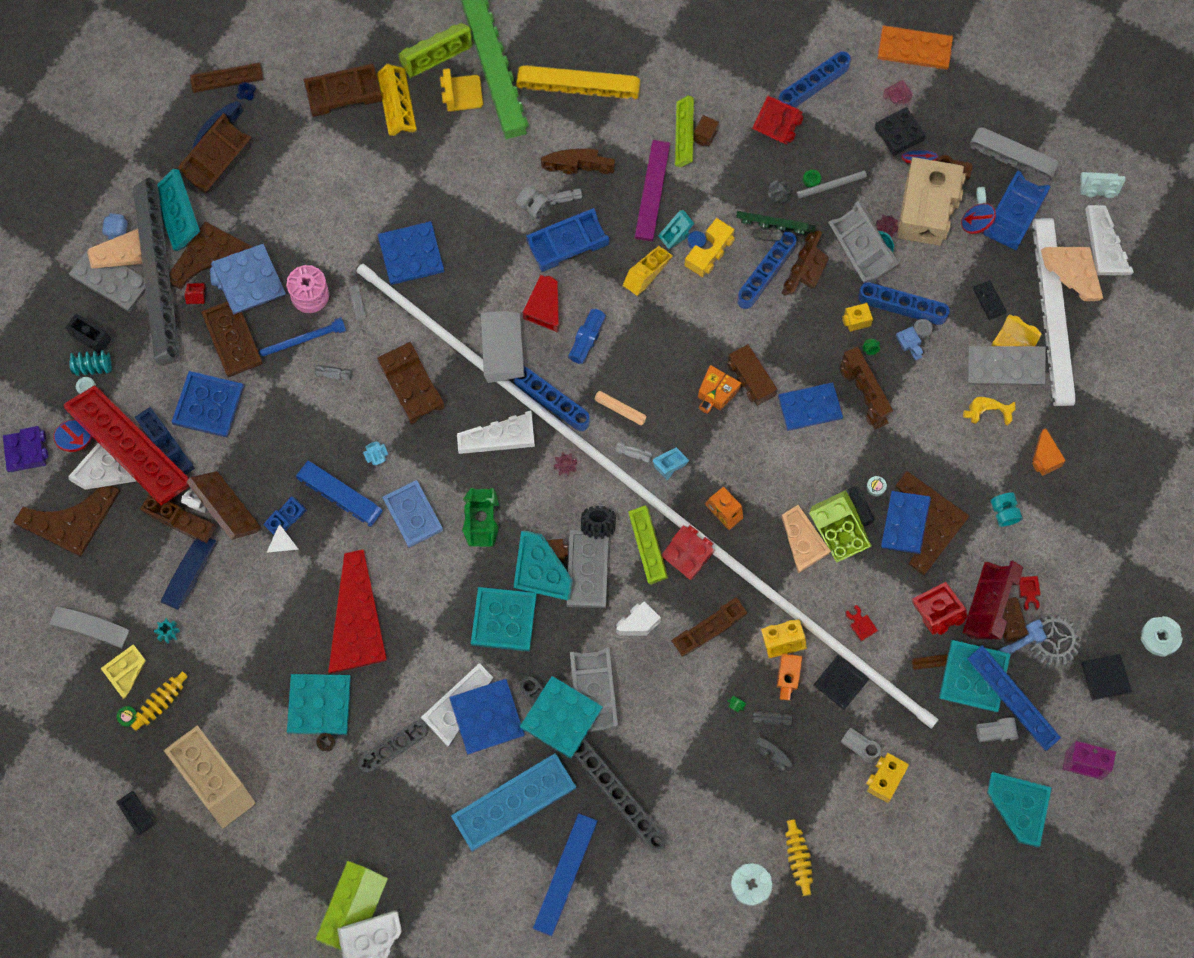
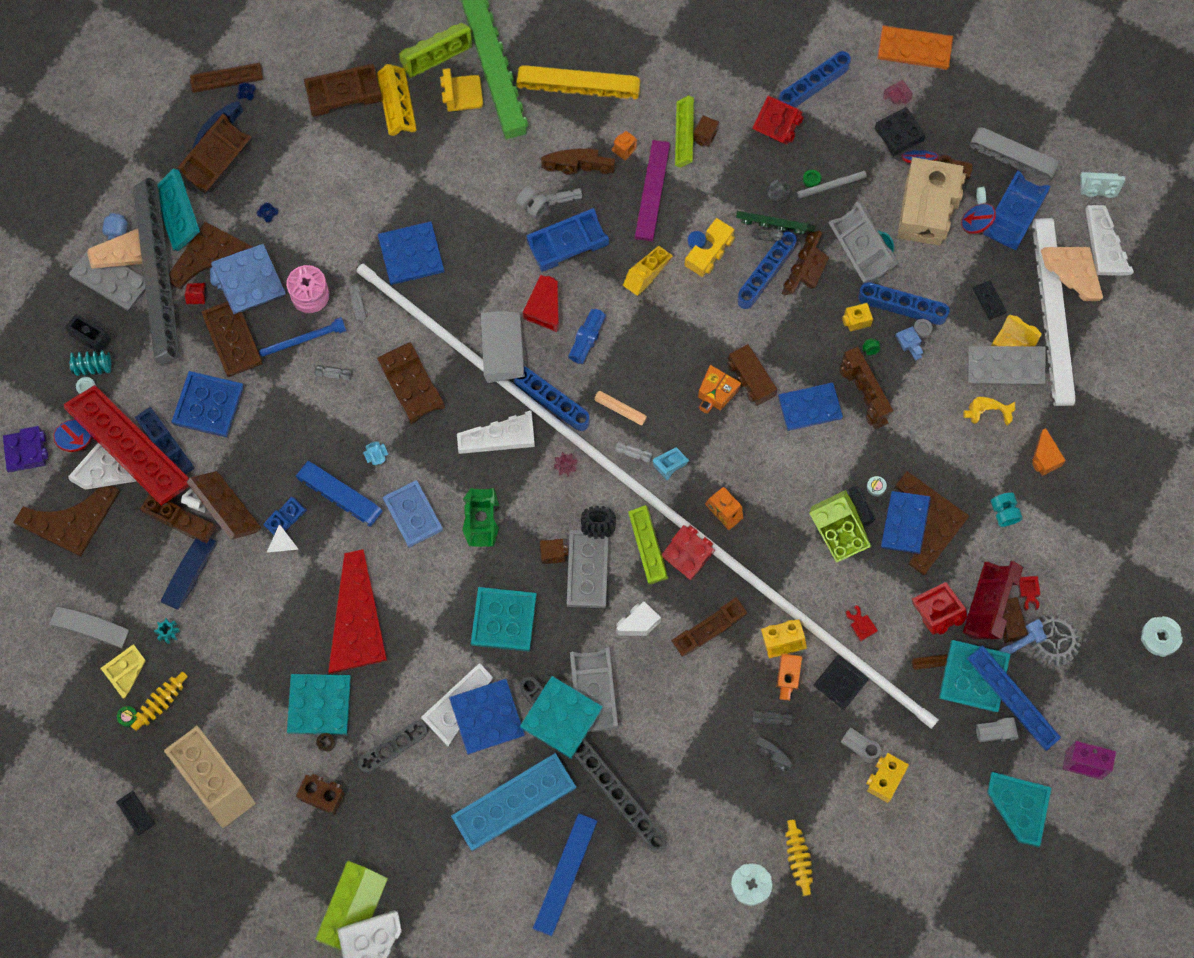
(267, 207): none -> clear blue plate
(317, 798): none -> reddish brown brick
(540, 569): teal plate -> none
(624, 145): none -> orange brick
(676, 230): teal slope -> none
(736, 704): green plate -> none
(803, 539): light nougat wing -> none
(888, 225): clear pink gear -> none
(1106, 677): black tile -> none

